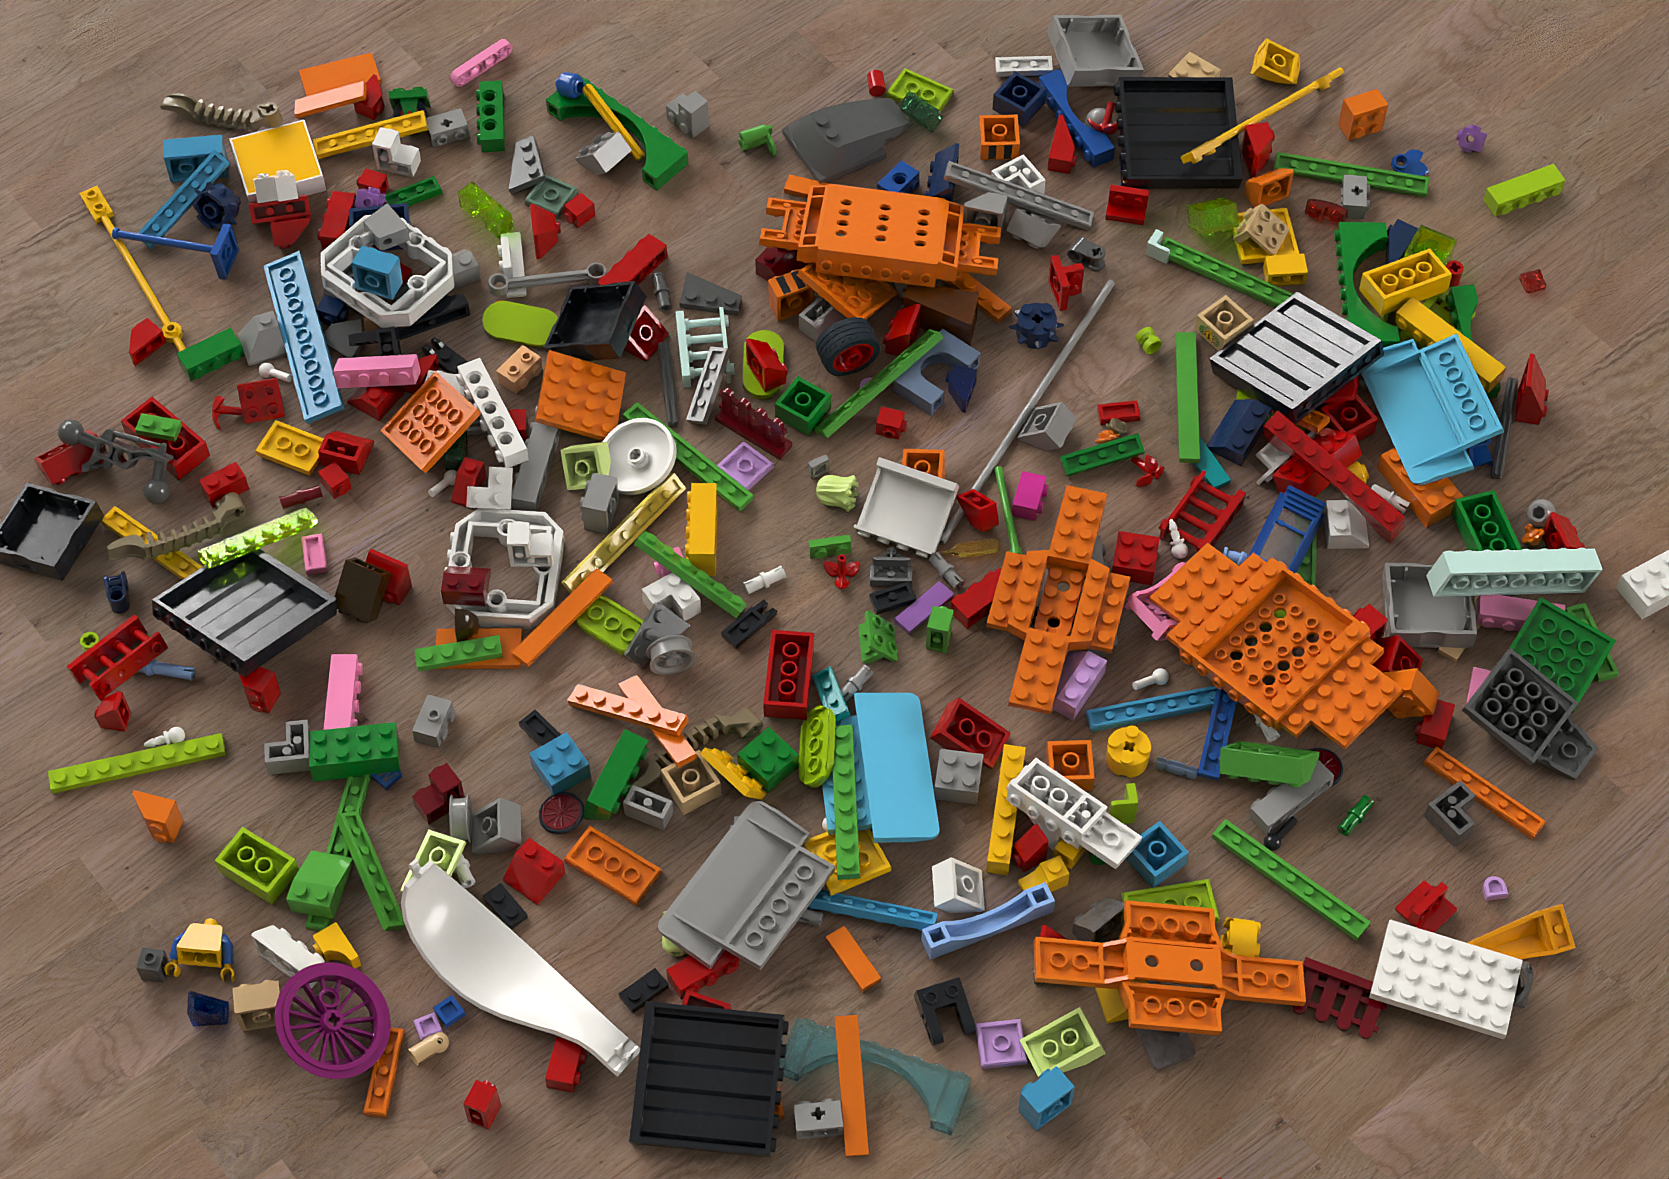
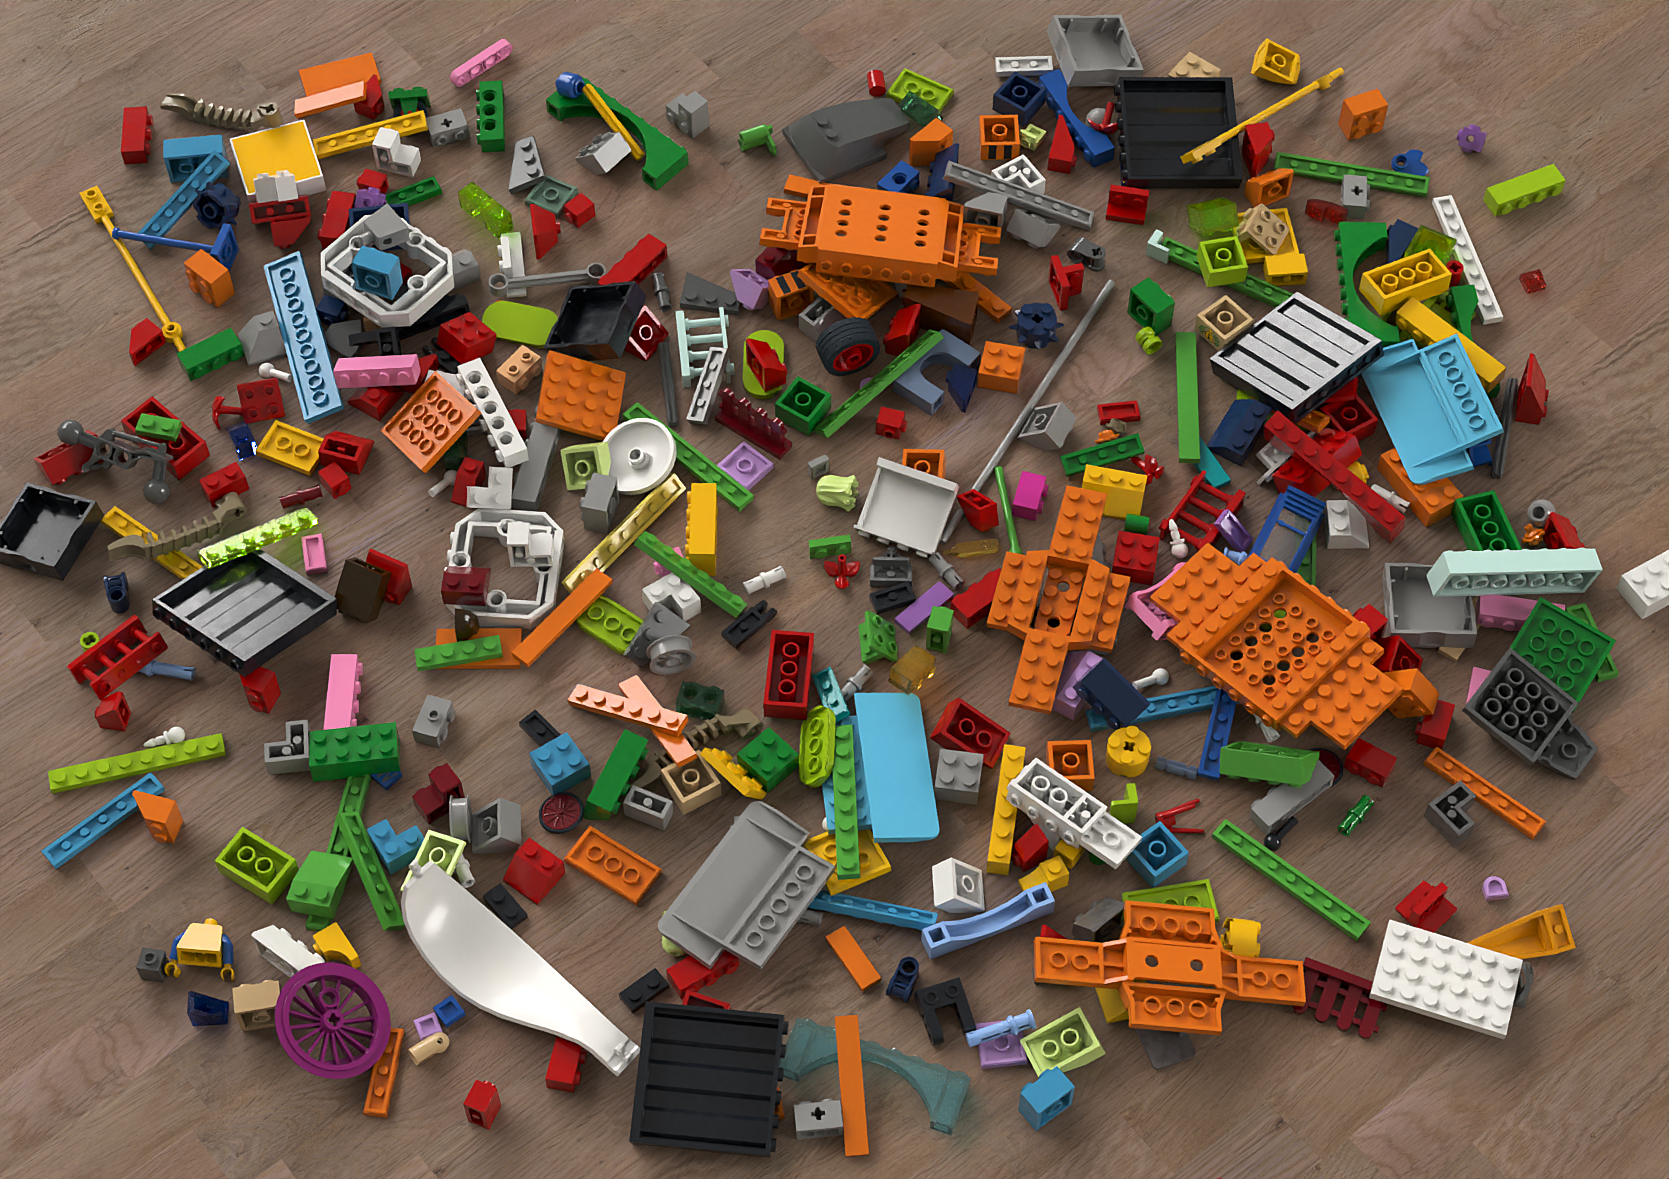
(99, 822): none -> dark azure plate
(136, 135): none -> red brick
(209, 278): none -> orange brick
(242, 440): none -> clear blue slope
(395, 850): none -> dark azure brick
(466, 338): none -> red brick
(698, 706): none -> clear green brick
(750, 288): none -> lavender slope
(903, 983): none -> dark blue piece
(912, 669): none -> clear yellow brick
(928, 142): none -> orange slope
(1001, 367): none -> orange brick
(1011, 1025): none -> light blue pin
(1031, 137): none -> yellowish green bracket
(1111, 695): none -> dark blue slope
(1123, 489): none -> yellow slope
(1136, 524): none -> green piece
(1151, 306): none -> green brick
(1168, 818): none -> red plant
(1222, 261): none -> lime brick
(1233, 531): none -> medium lavender tile
(1370, 762): none -> red brick
(1465, 253): none -> white plate

